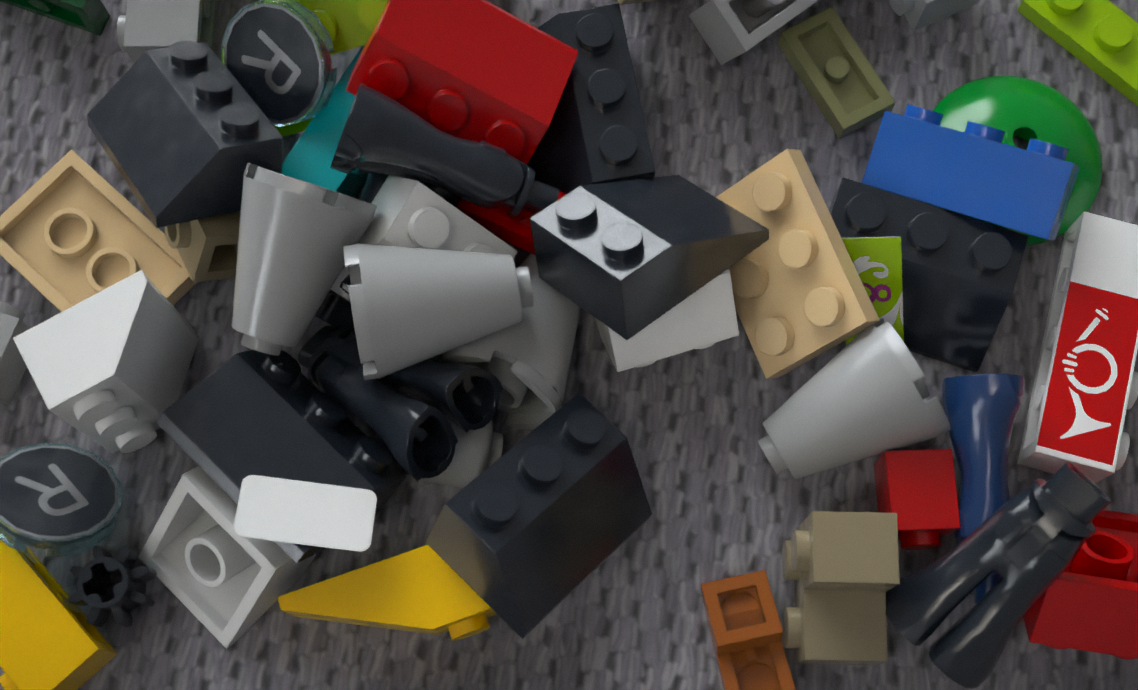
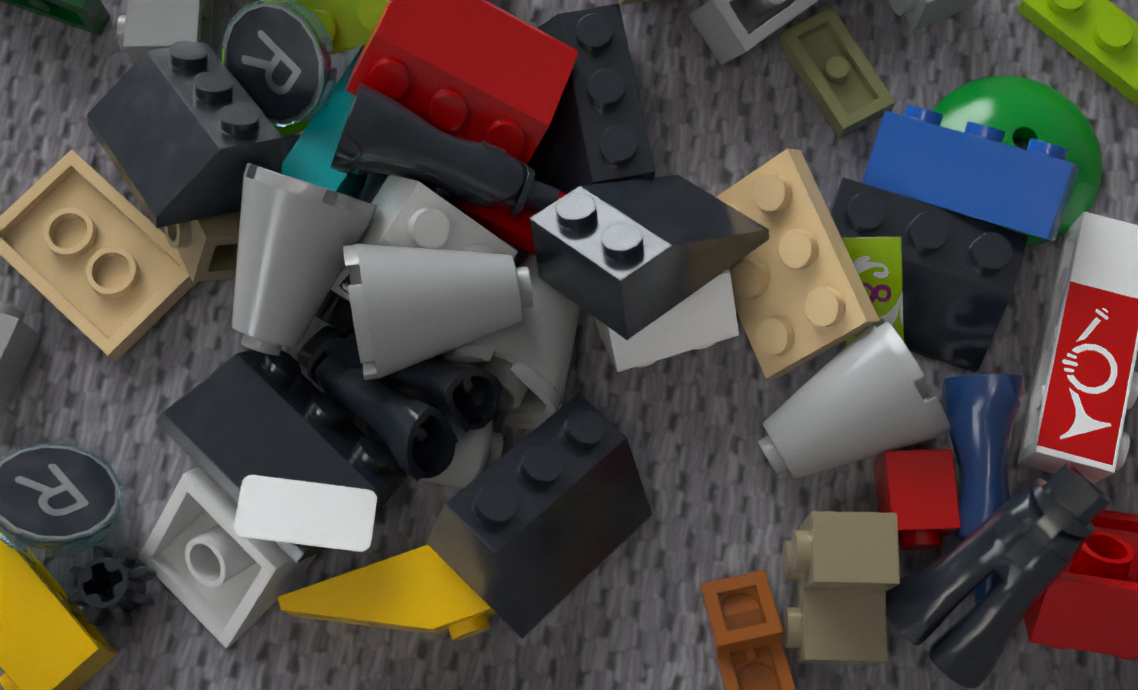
(112, 362): white slope -> none

